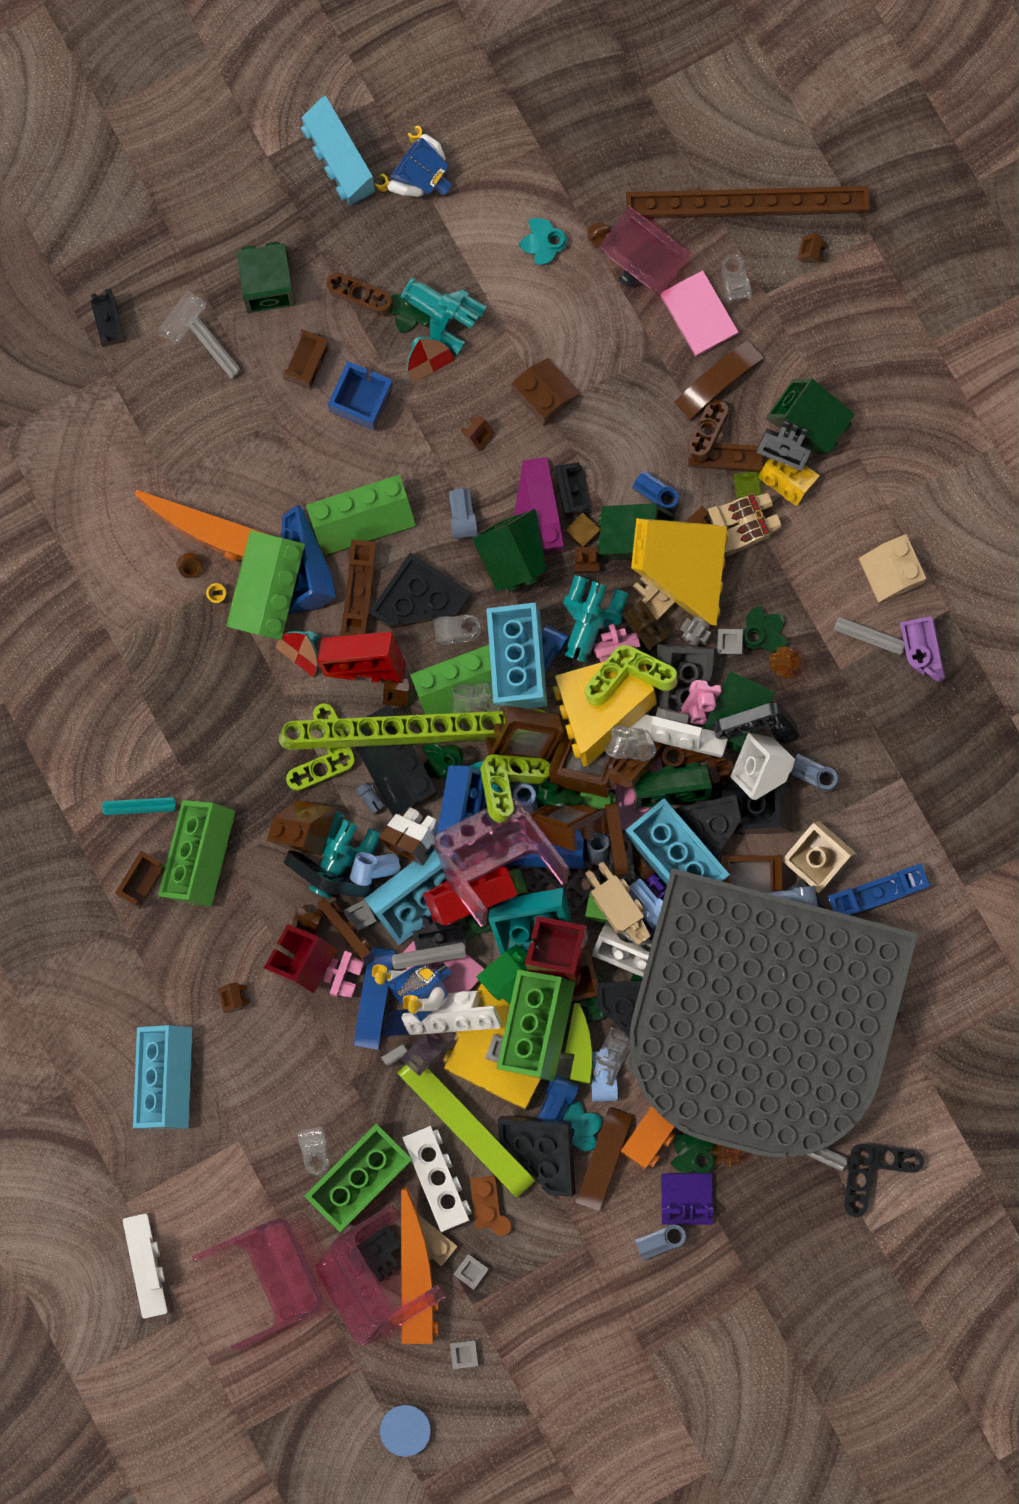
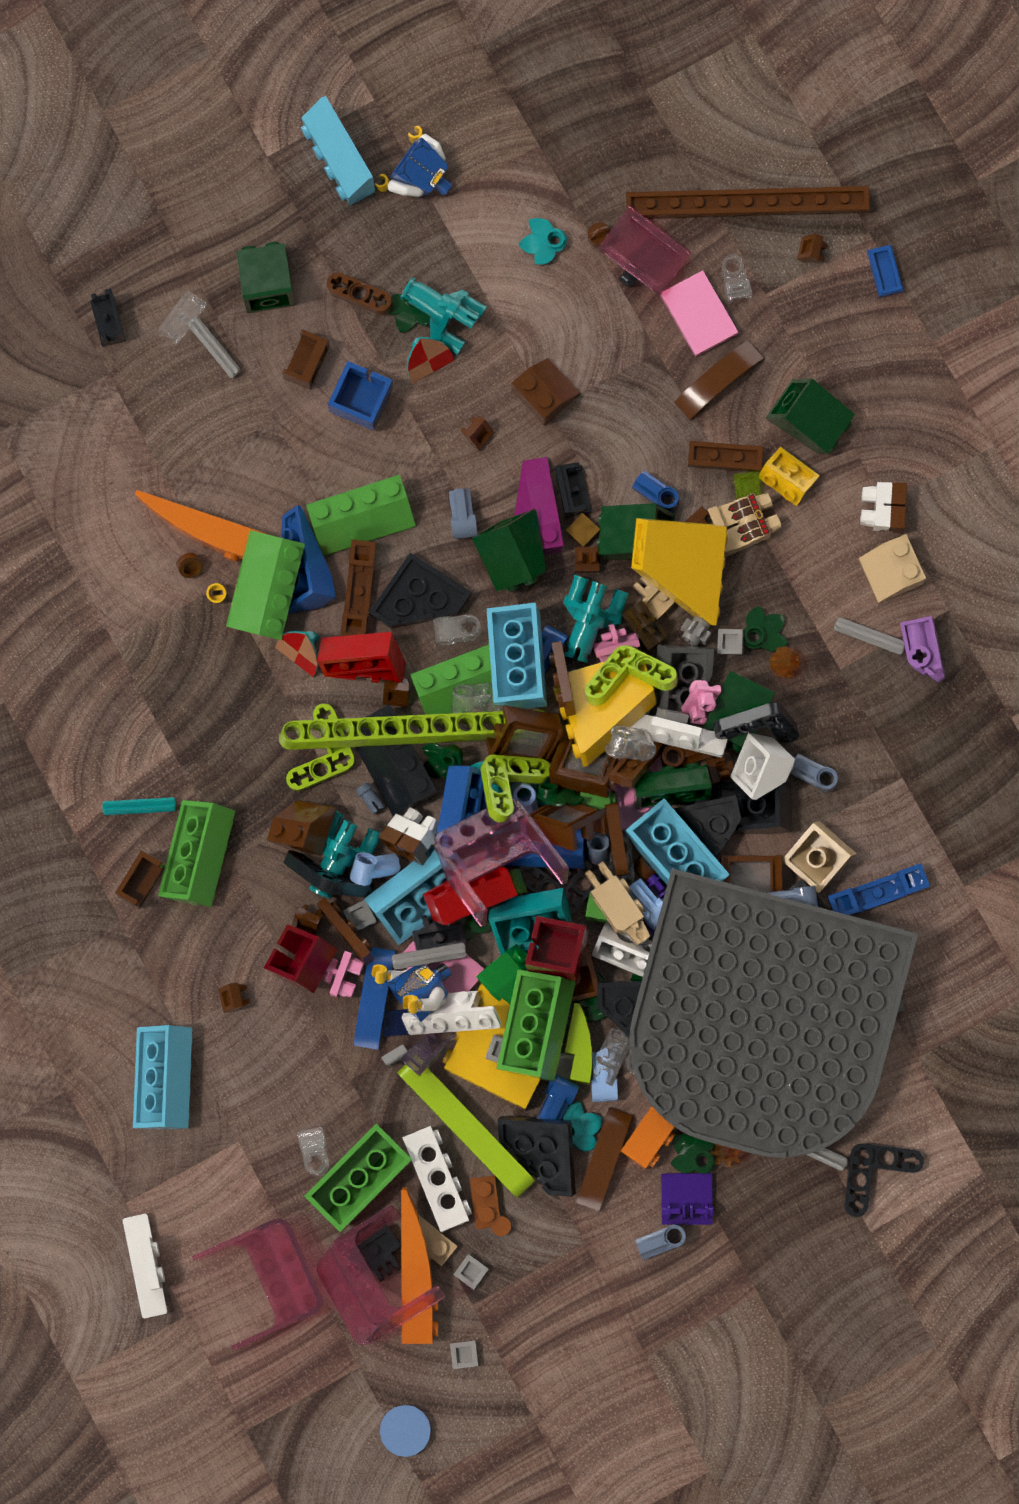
(561, 679): none -> reddish brown plate
(707, 421): reddish brown beam -> none
(785, 446): black hinge -> none
(884, 271): none -> blue tile
(889, 507): none -> white hips

